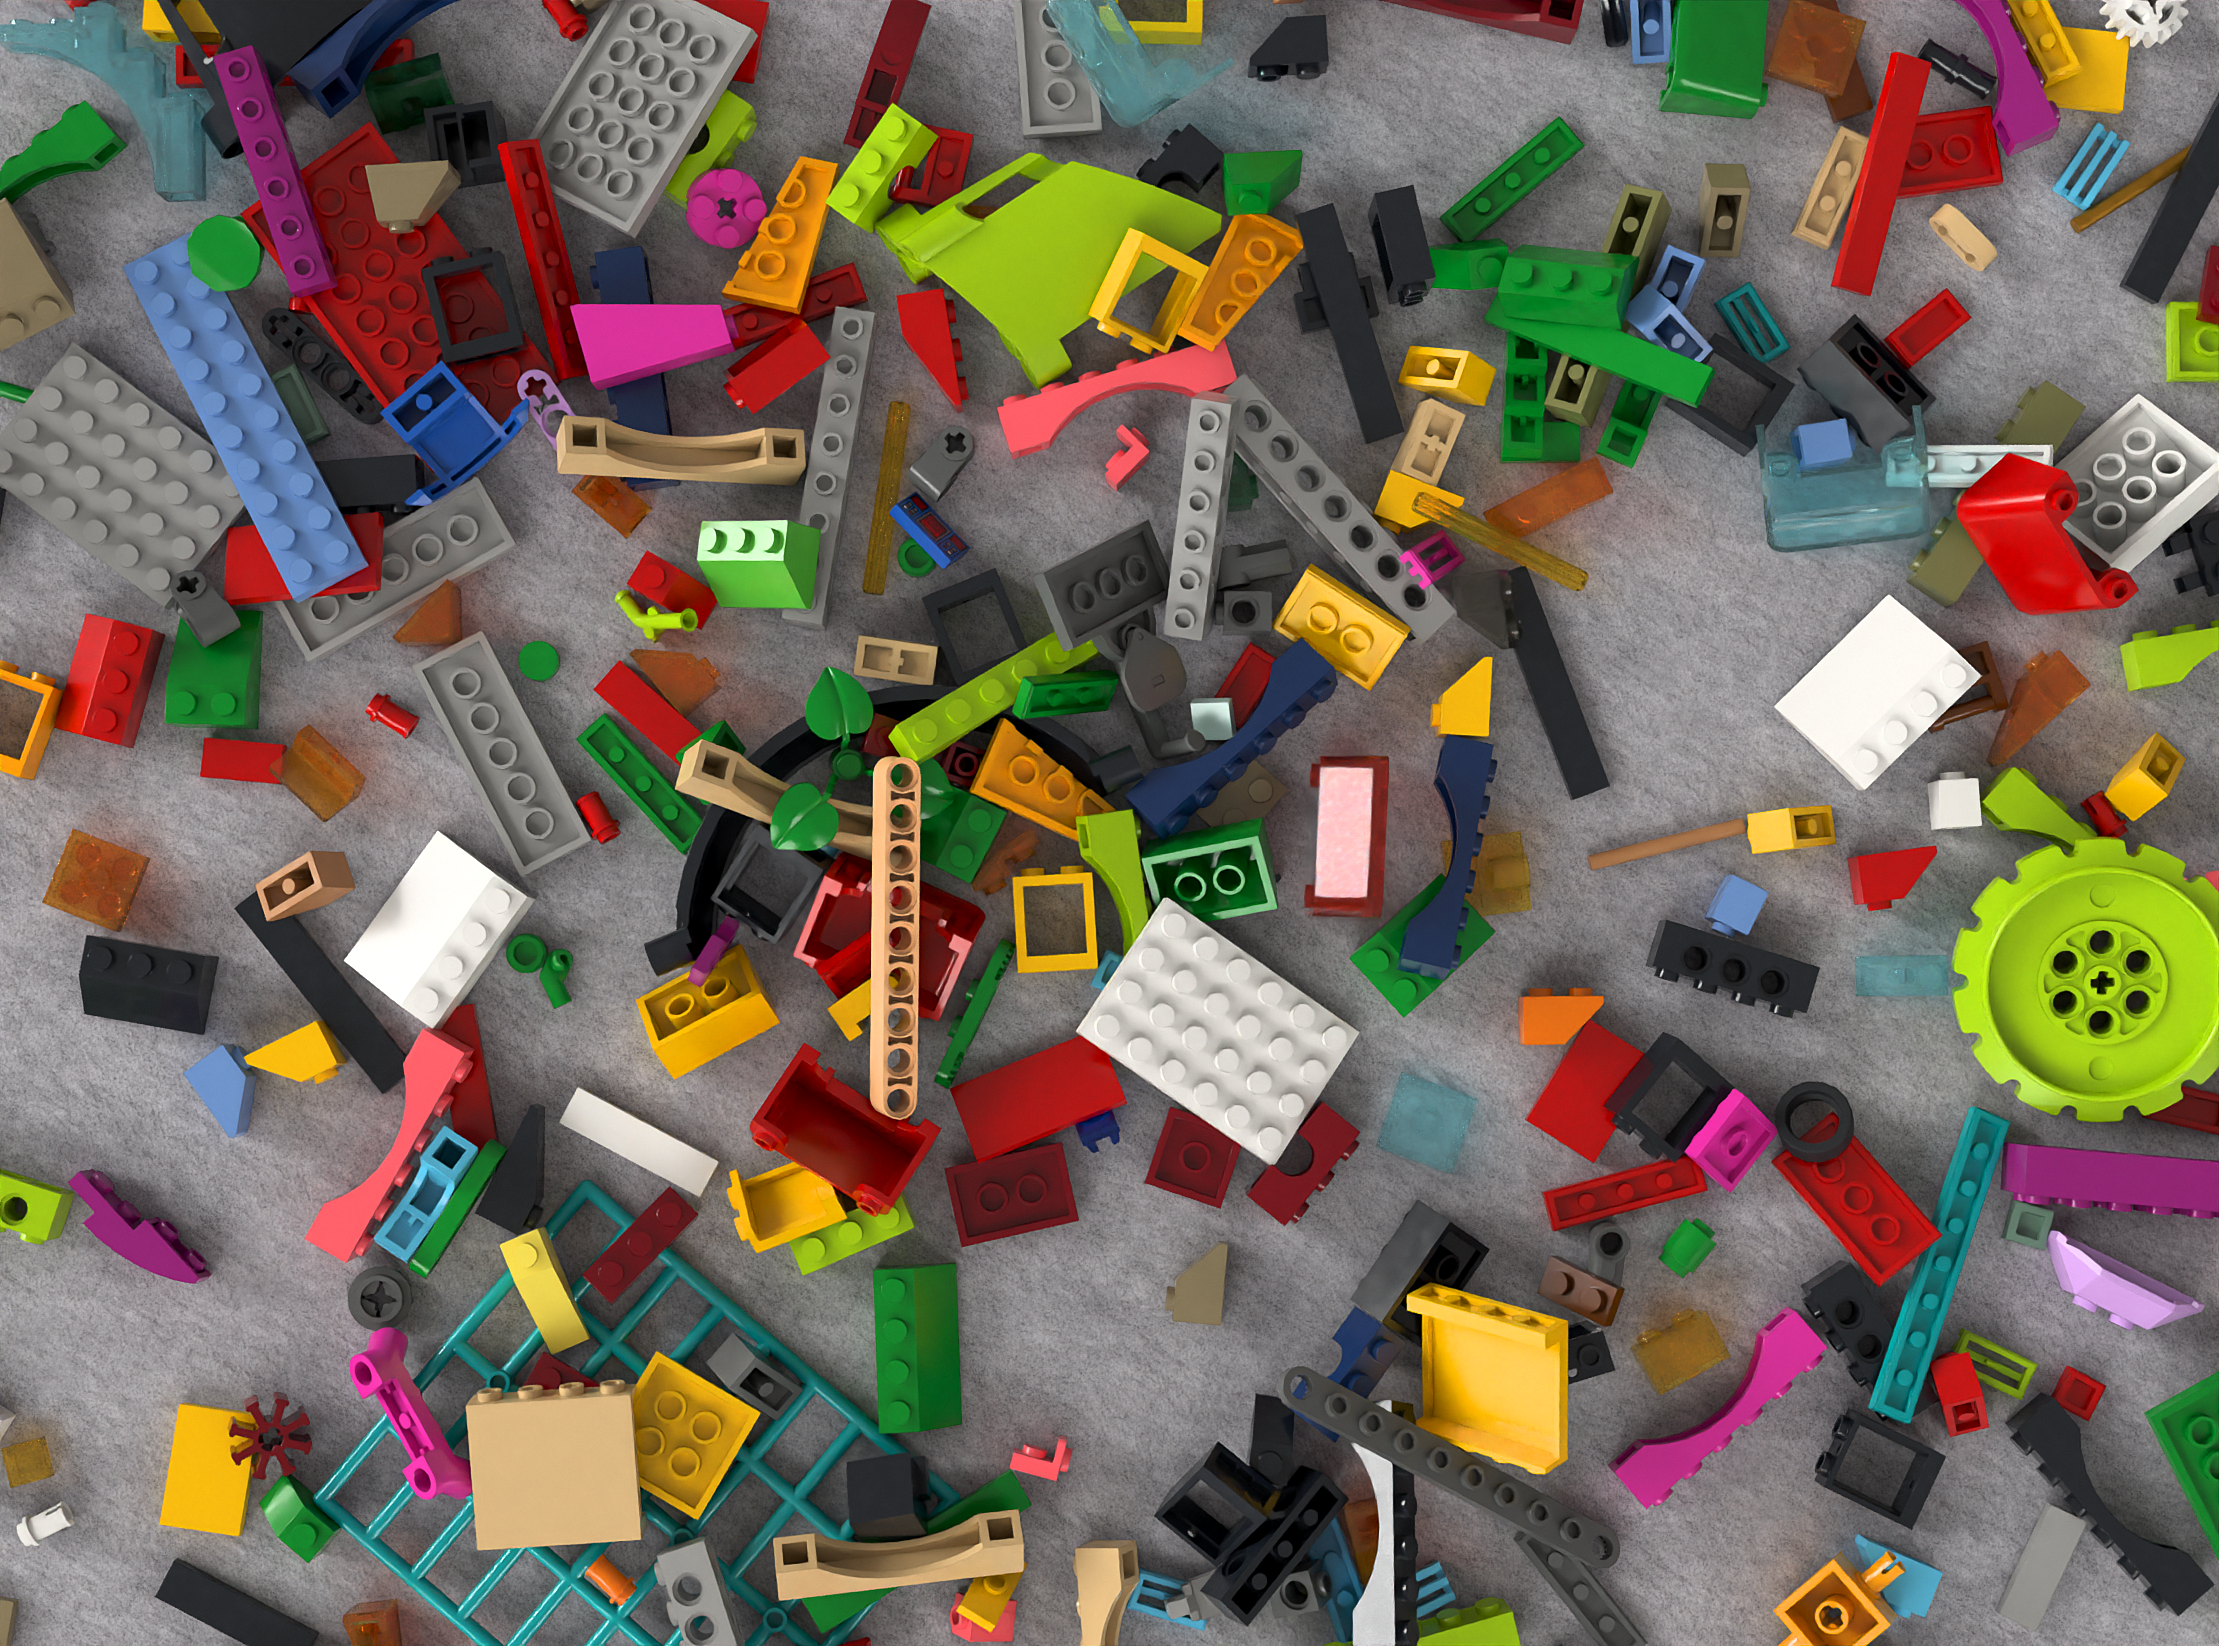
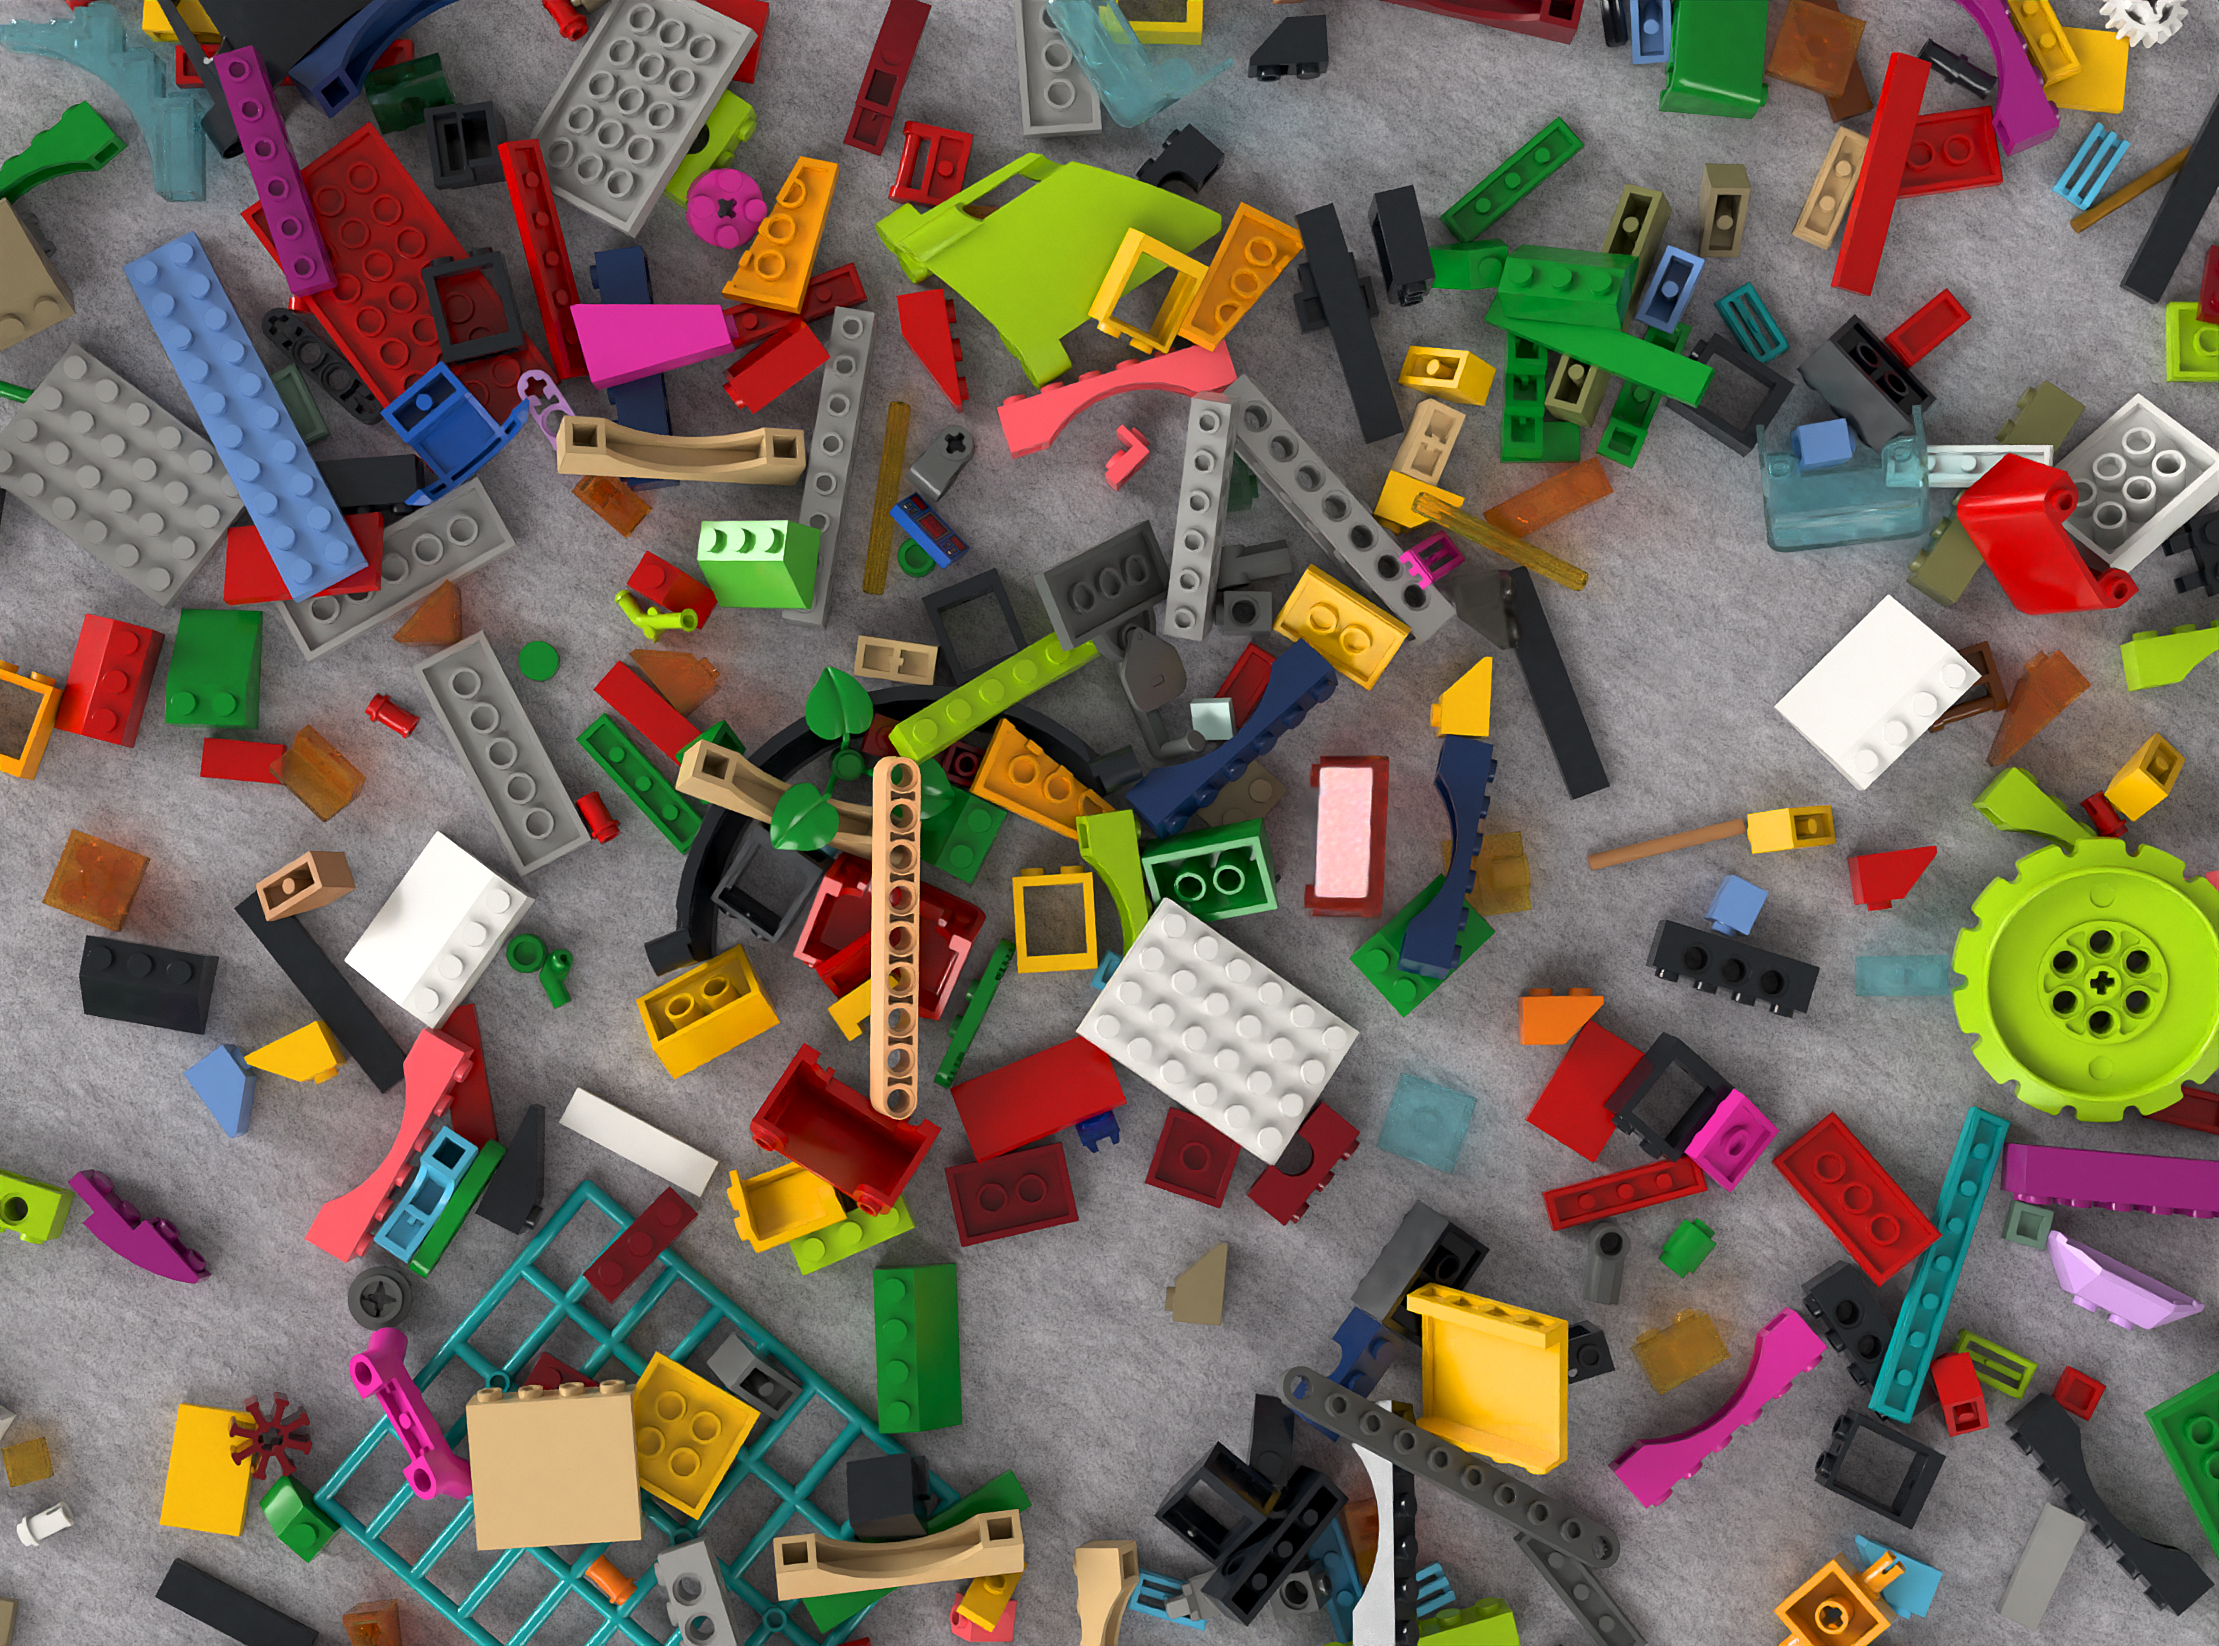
(202, 607): dark grey piece -> none
(225, 253): green hat -> none
(410, 192): dark tan slope -> none
(545, 1289): light yellow slope -> none
(713, 951): magenta tile -> none
(891, 146): lime arch -> none
(993, 874): clear orange slope -> none
(1035, 1462): coral bracket -> none
(1065, 694): green tile -> none
(1259, 180): green slope -> none
(1581, 1291): reddish brown plate -> none
(1664, 325): medium blue slope -> none
(1814, 1092): black tyre -> none
(1954, 802): white brick -> none
(1963, 237): tan beam -> none

